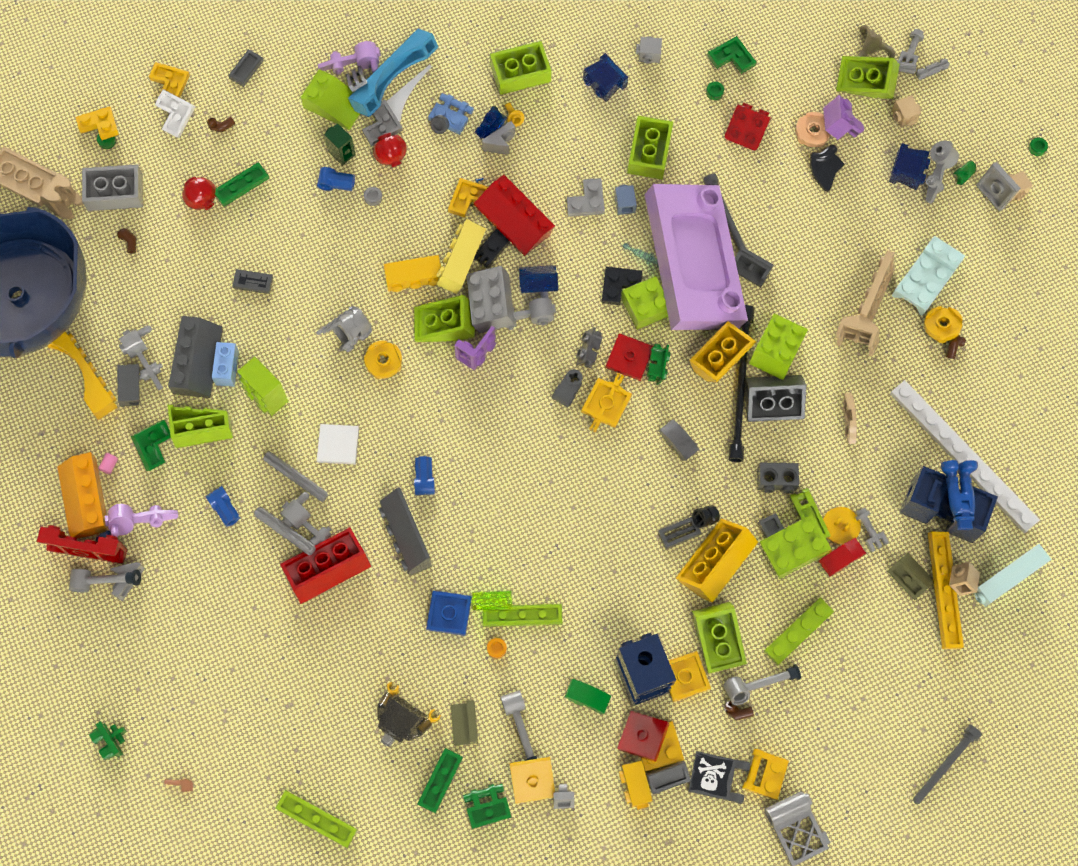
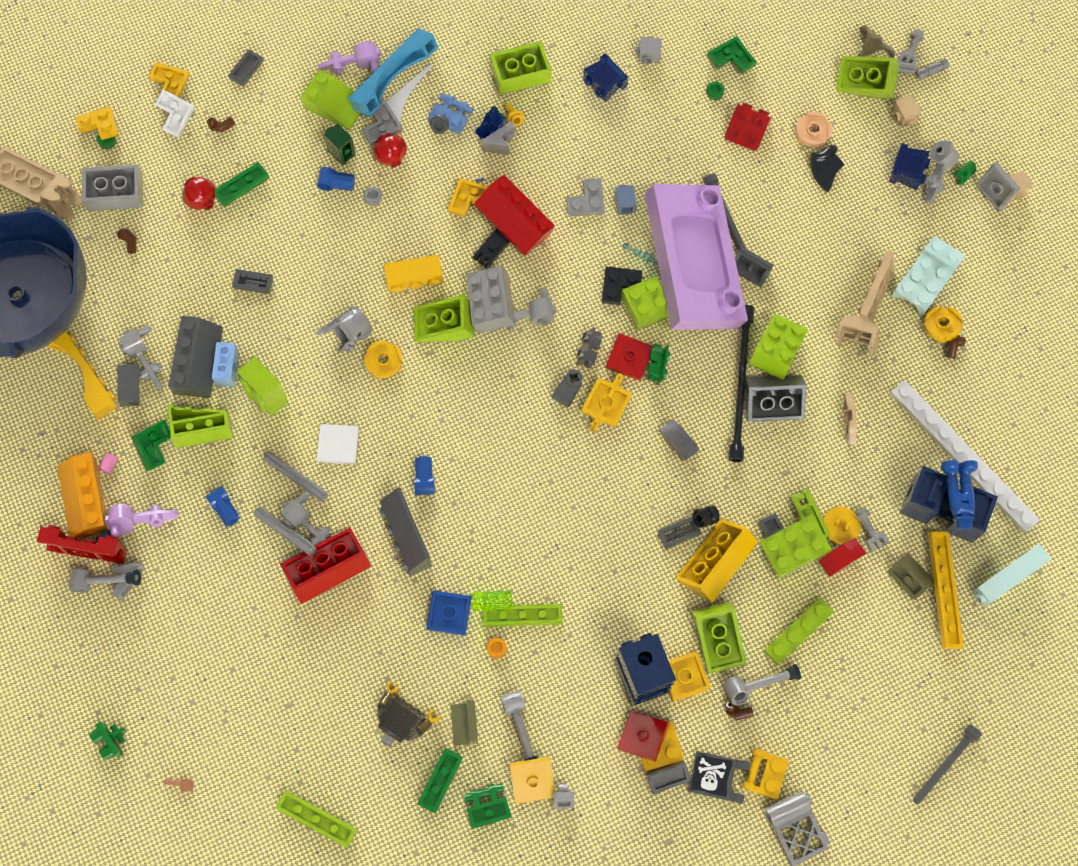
(355, 76): dark grey tile -> none
(461, 256): light yellow brick -> none
(475, 357): medium lavender bracket -> none
(538, 279): clear blue hips -> none
(588, 696): green slope -> none
(637, 786): yellow brick -> none
(650, 147): lime brick -> none
(721, 353): yellow slope -> none
(777, 471): dark grey brick -> none
(840, 119): medium lavender brick -> none
(964, 579): tan brick -> none
(1038, 146): green tile -> none

